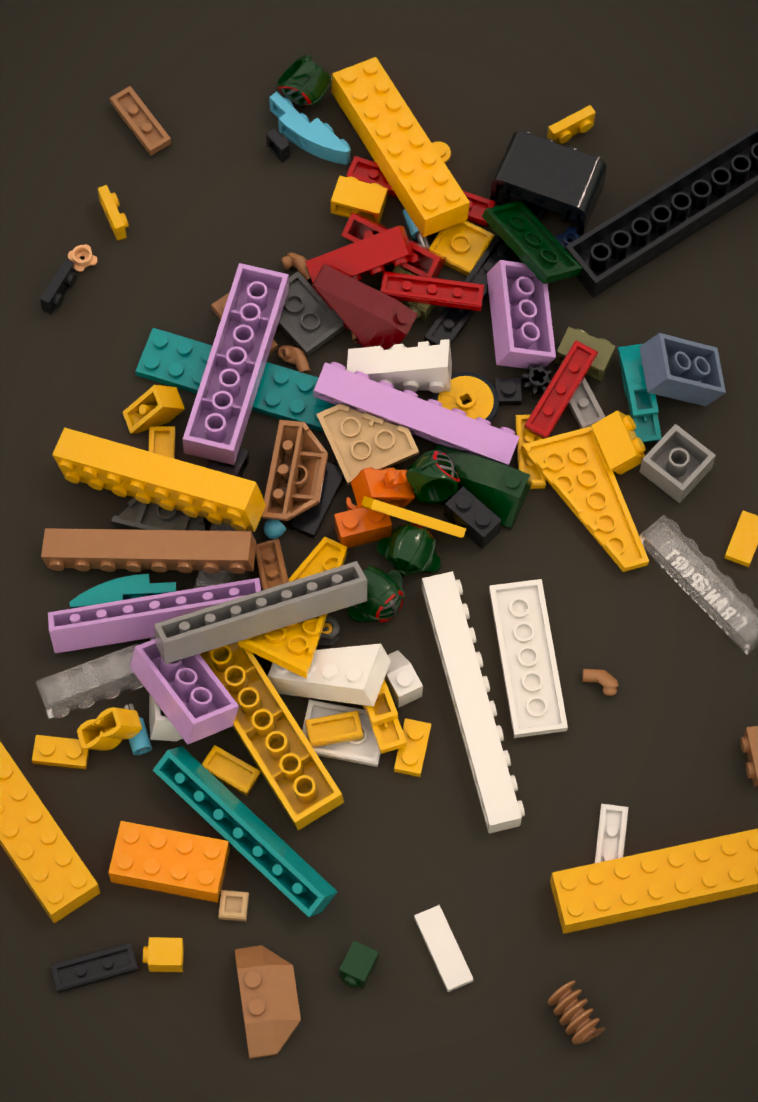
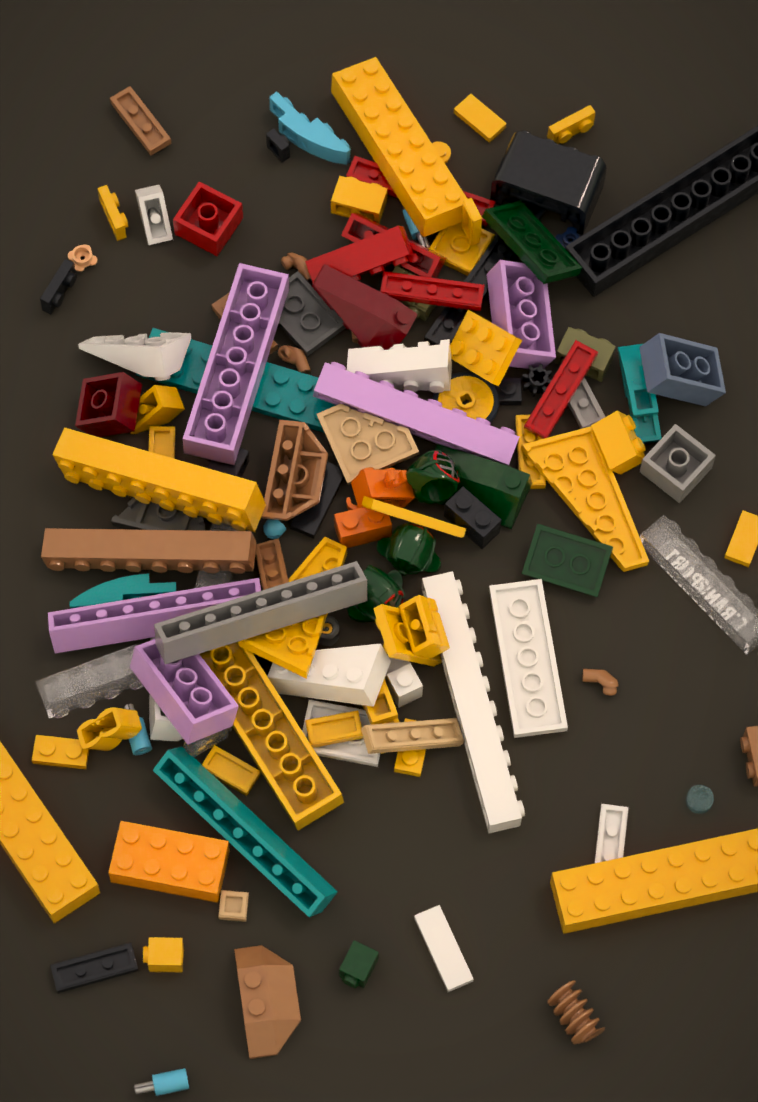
(108, 404): none -> dark red brick
(145, 356): none -> white wedge
(154, 214): none -> white slope
(165, 1083): none -> medium azure piece
(203, 744): none -> clear cylinder
(208, 218): none -> red brick
(304, 82): dark green piece -> none
(395, 637): none -> yellow plate
(412, 735): none -> tan tile
(424, 627): none -> yellow brick
(471, 221): none -> yellow tile
(480, 118): none -> yellow tile
(484, 347): none -> yellow plate
(567, 560): none -> dark green plate
(699, 799): none -> clear light blue tile

